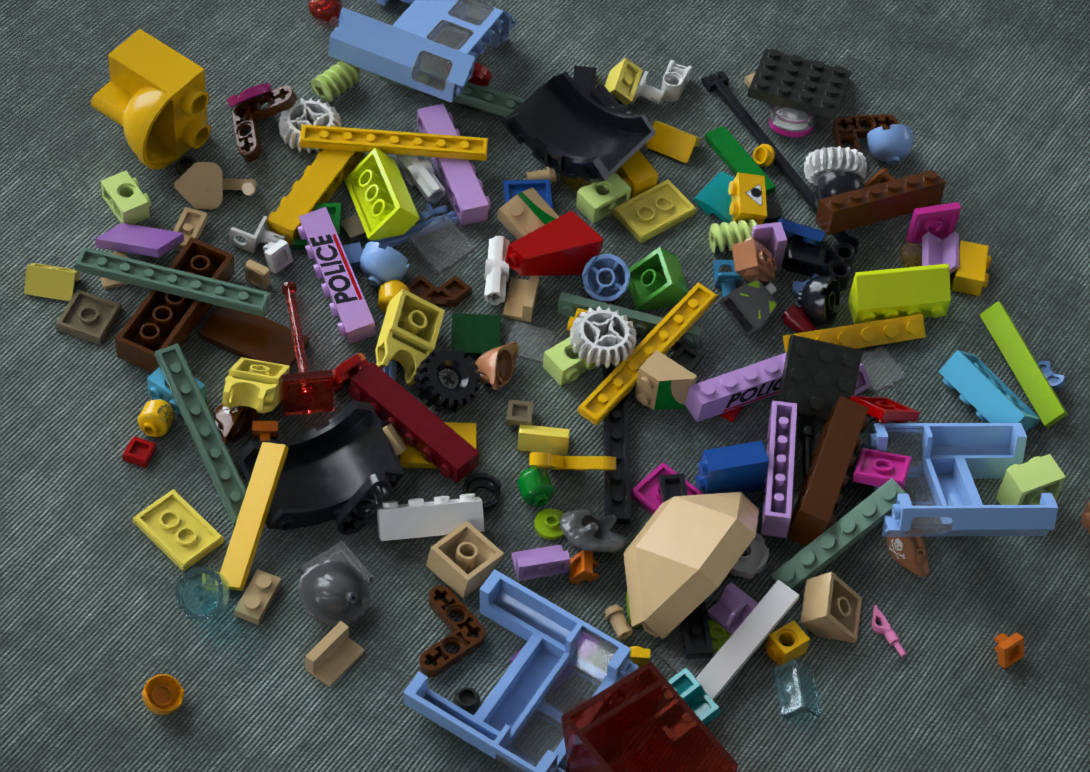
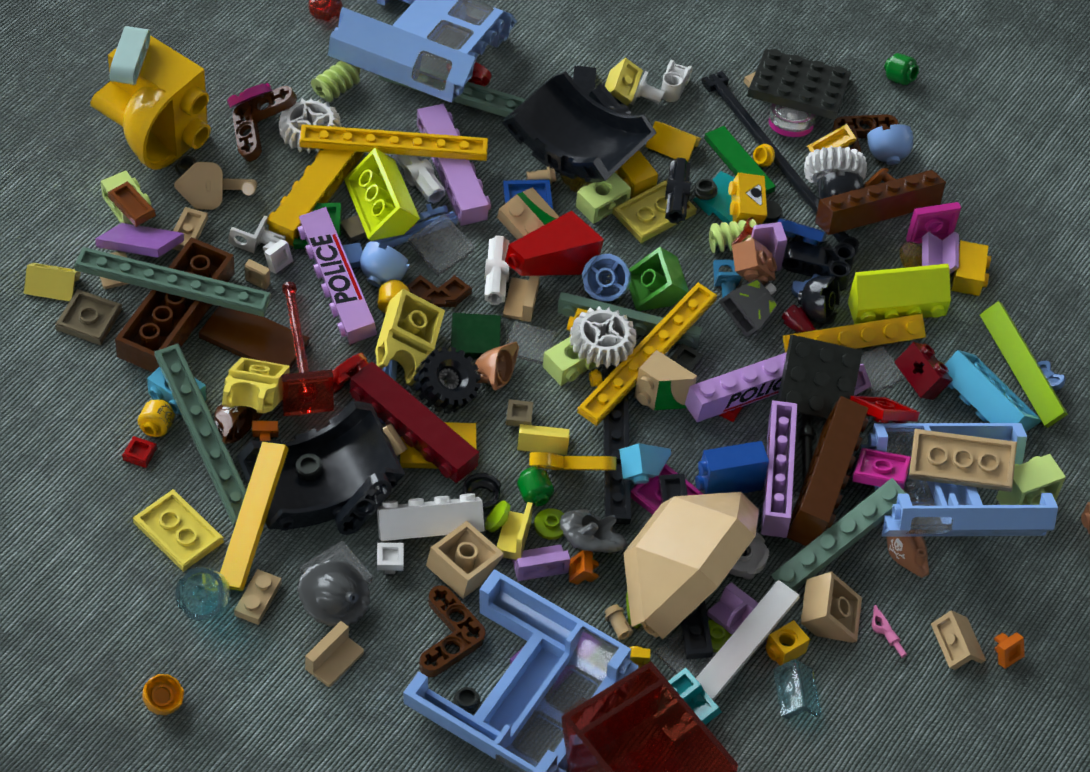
(129, 55): none -> light aqua beam
(131, 204): none -> dark orange tile
(309, 466): none -> pearl dark grey tile
(390, 557): none -> white tile
(497, 516): none -> lime piece
(515, 533): none -> light yellow panel
(595, 378): none -> yellow piece
(643, 462): none -> medium azure slope
(677, 190): none -> black piece
(705, 189): none -> pearl dark grey plate
(747, 231): none -> clear red hand
(840, 137): none -> yellow tile
(901, 69): none -> green head
(923, 370): none -> dark red brick
(957, 640): none -> tan panel
(963, 460): none -> tan tile

